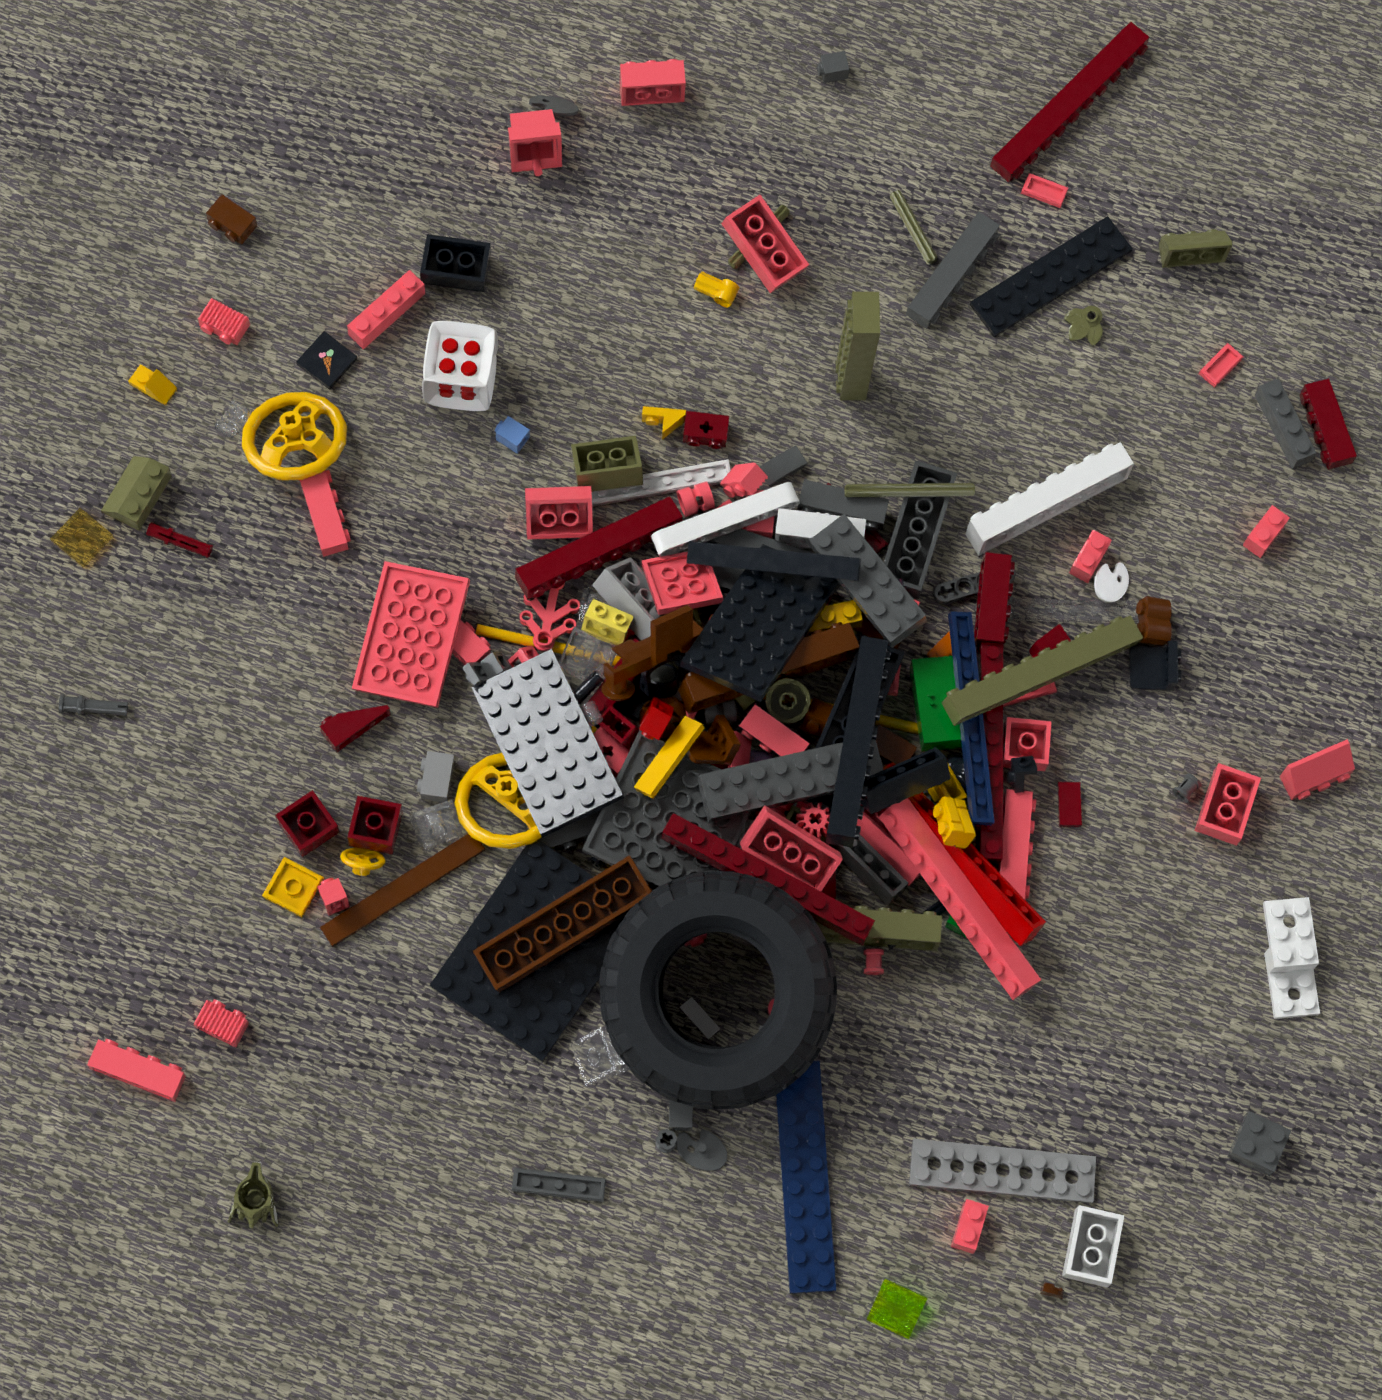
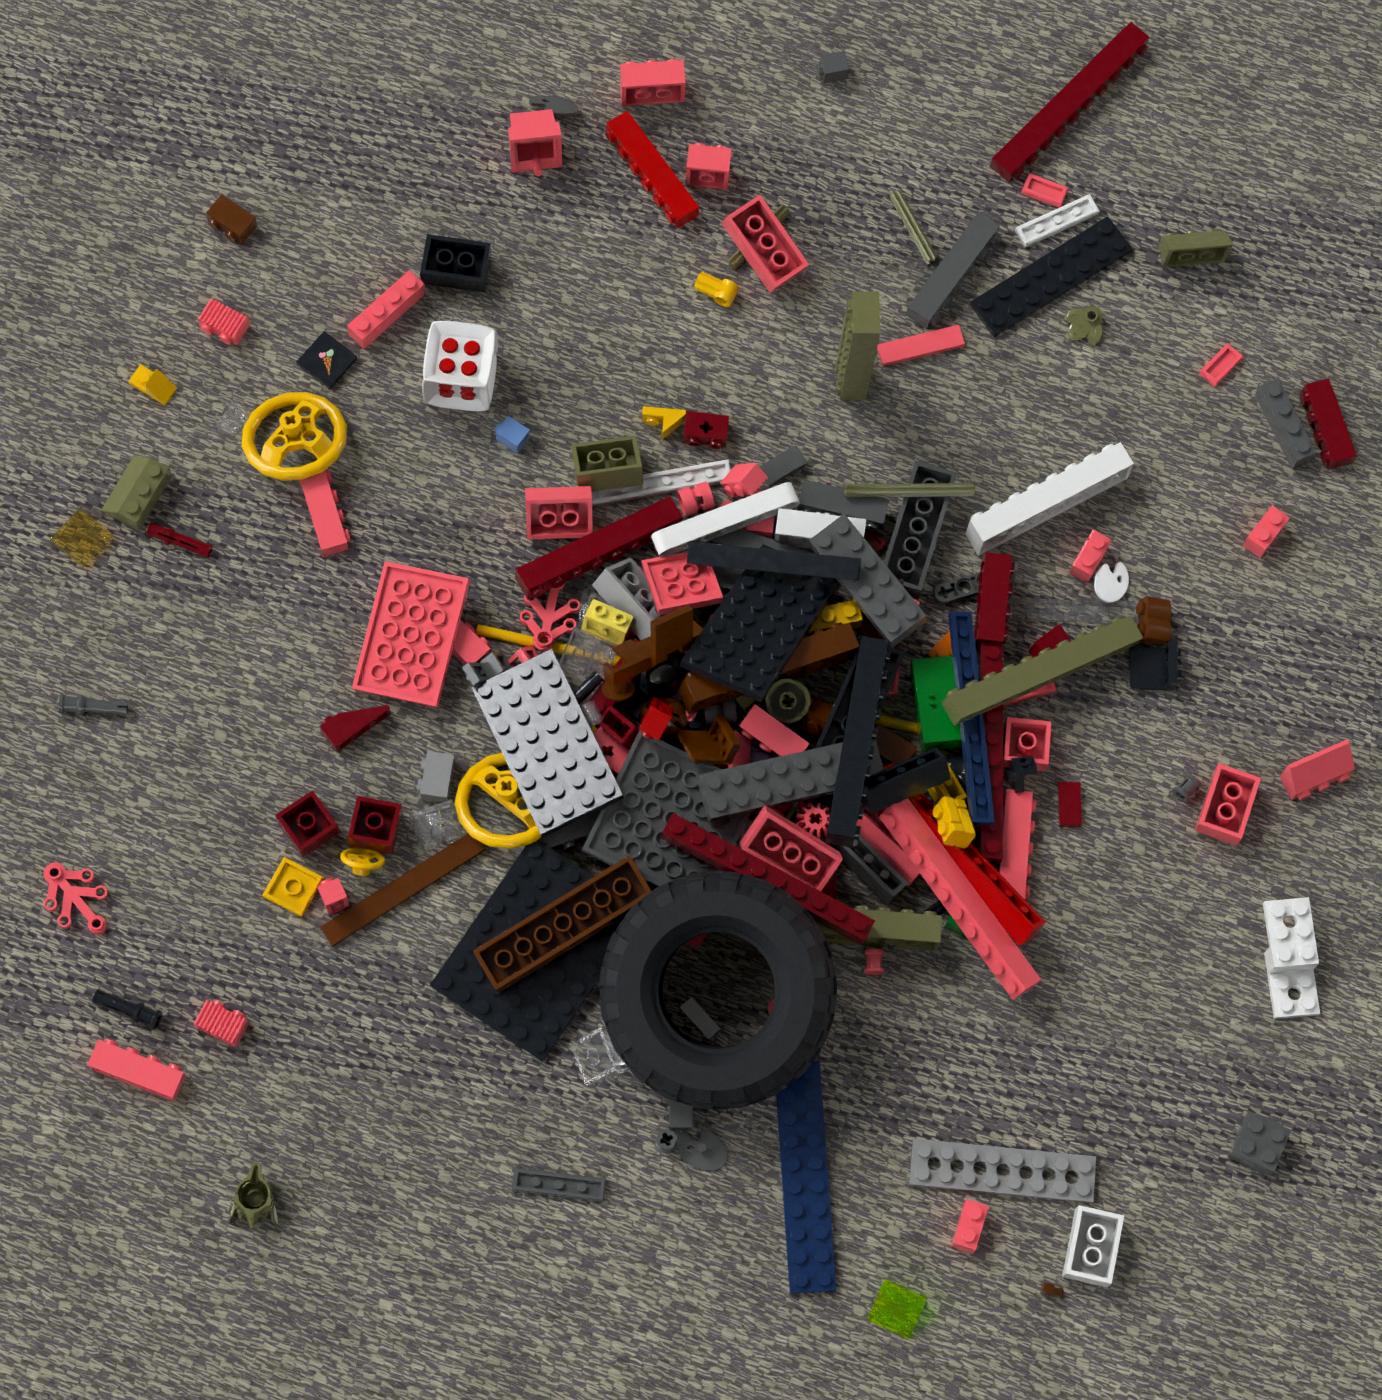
(73, 894): none -> coral plant
(137, 1012): none -> black pin
(652, 169): none -> red brick
(669, 757): yellow tile -> none
(708, 166): none -> coral brick
(920, 345): none -> coral tile
(1057, 220): none -> white tile

